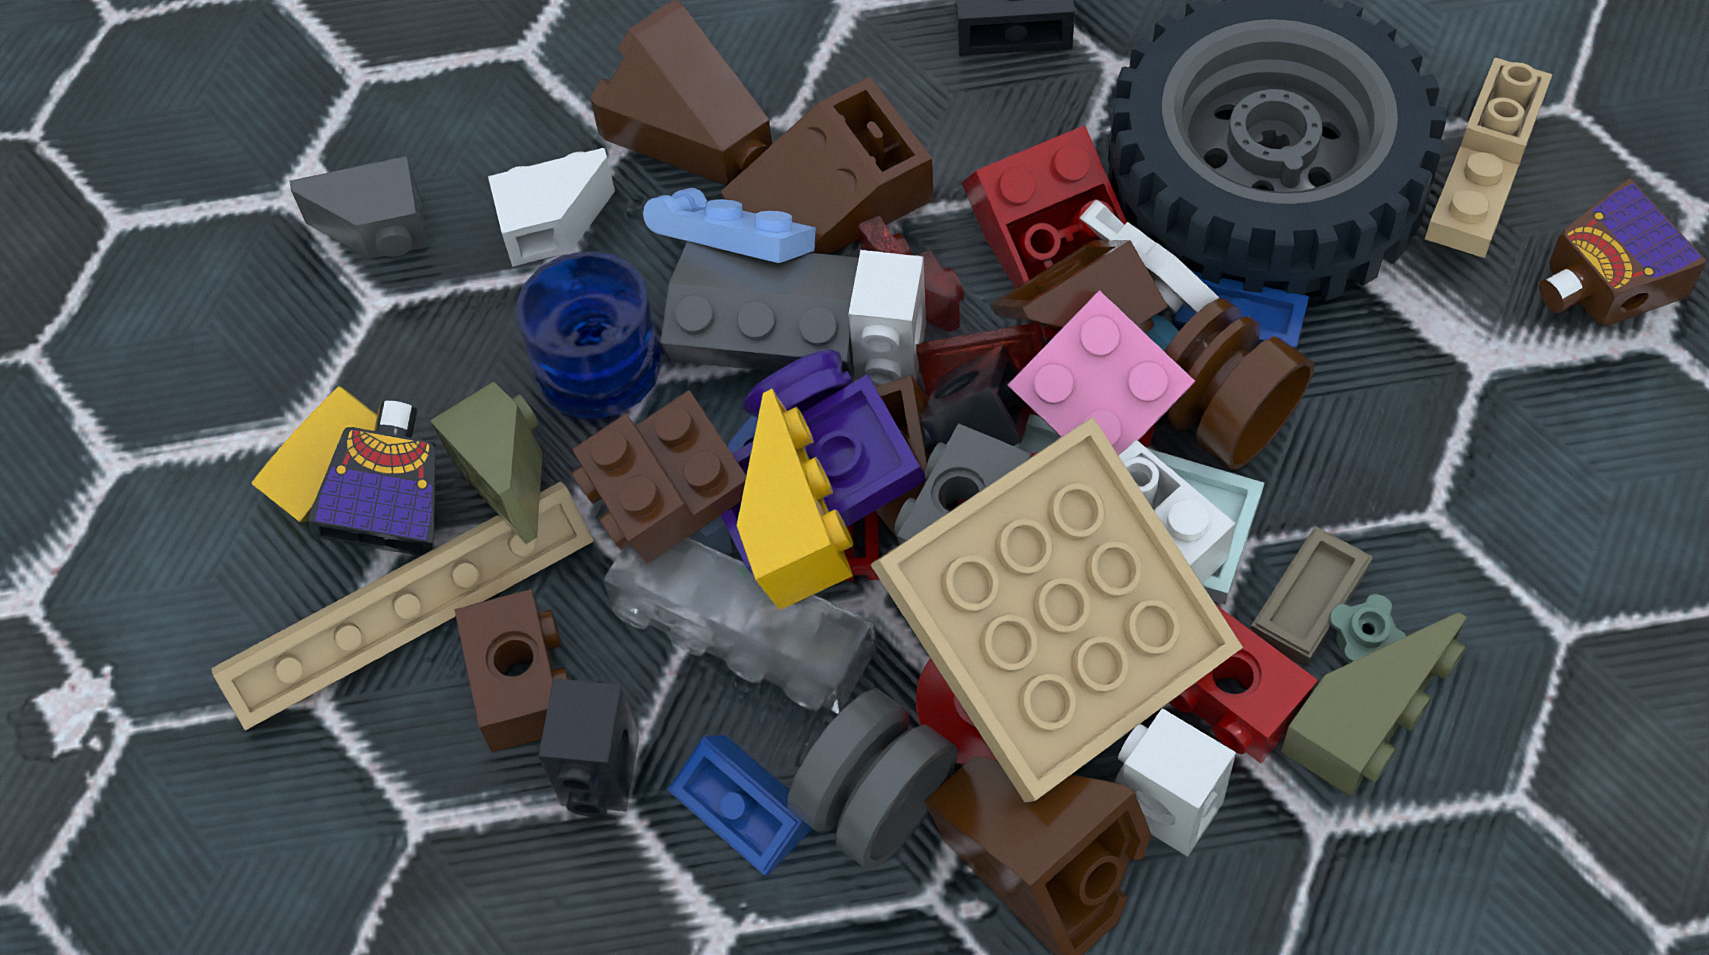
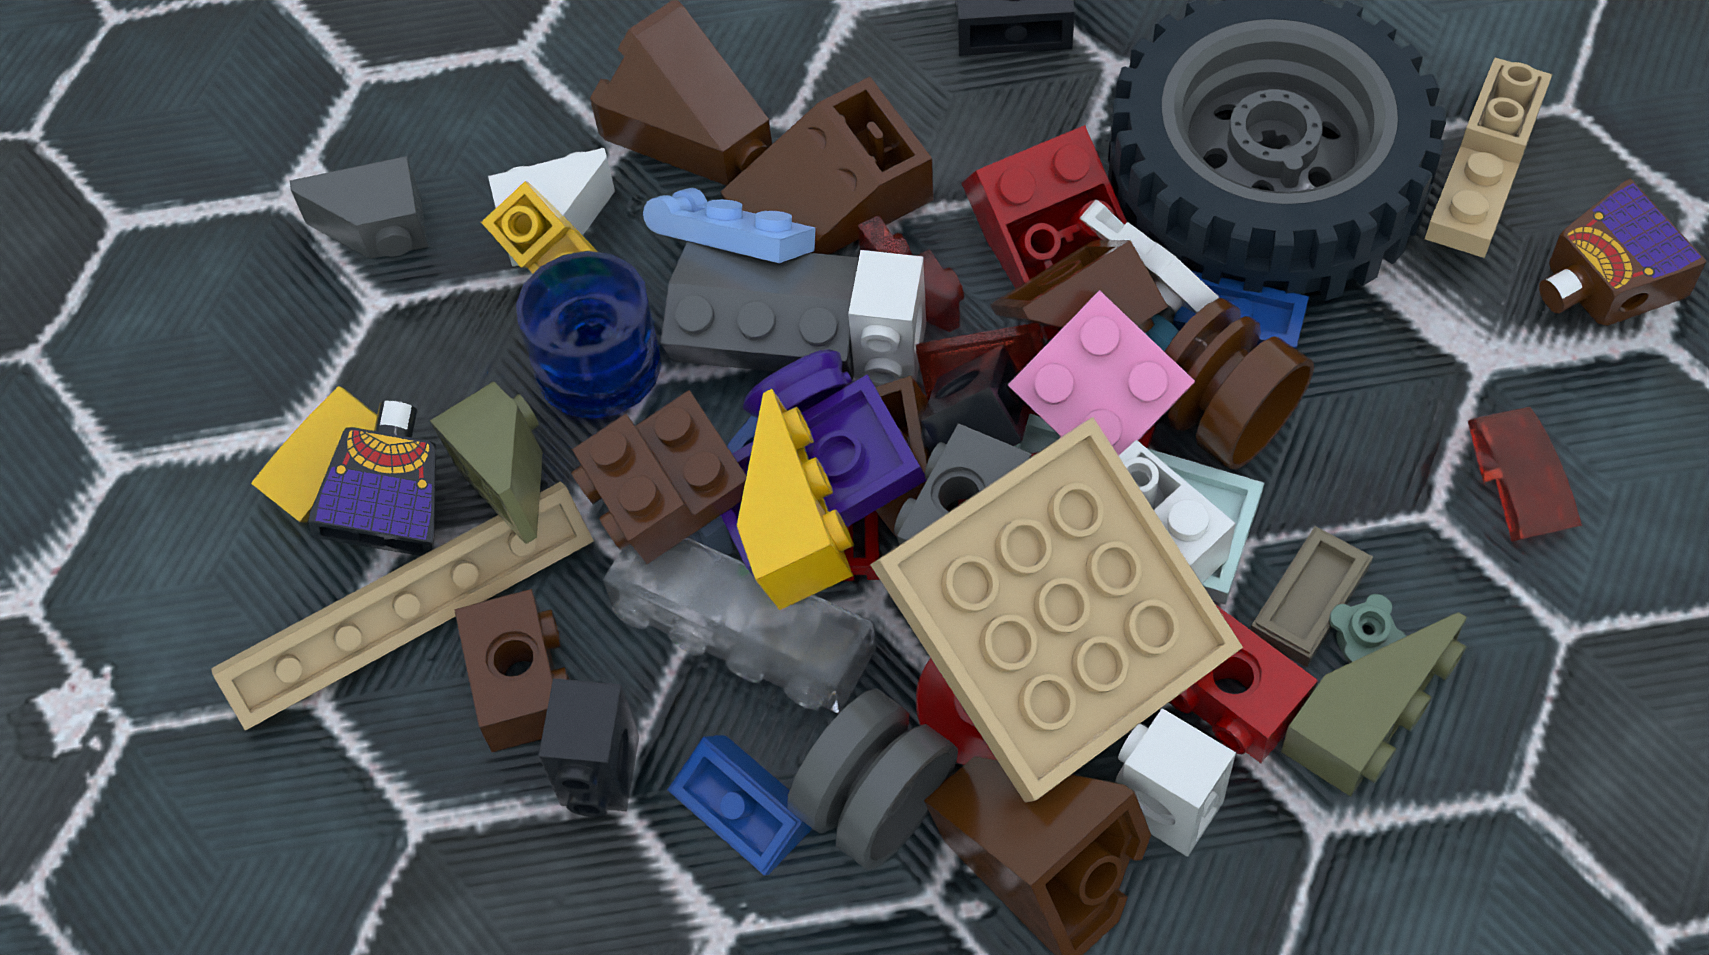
(533, 229): none -> yellow slope
(1527, 472): none -> clear red slope

